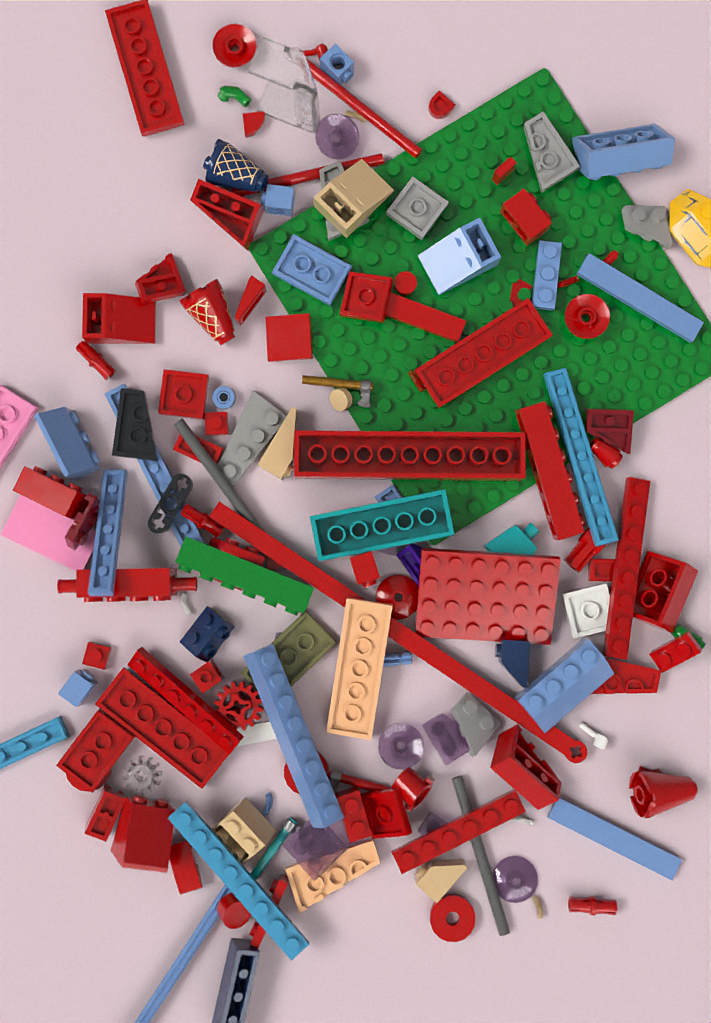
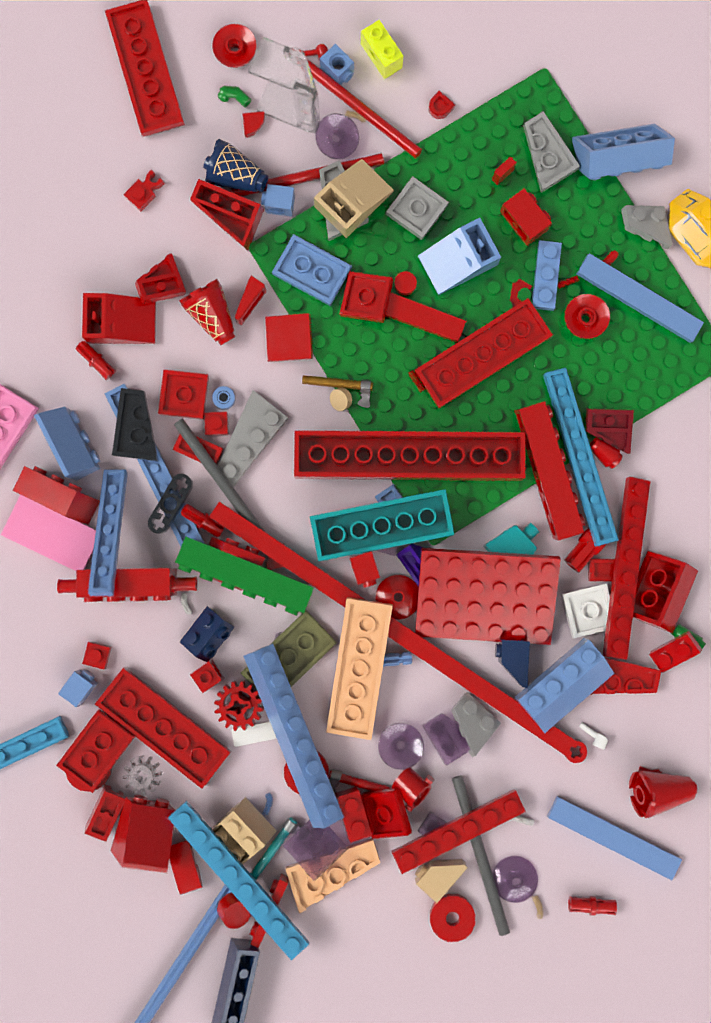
(83, 523): dark red wing -> none
(141, 193): none -> red plate
(185, 700): red plate -> none
(280, 453): tan slope -> none
(381, 49): none -> neon yellow brick
(523, 769): red wedge -> none

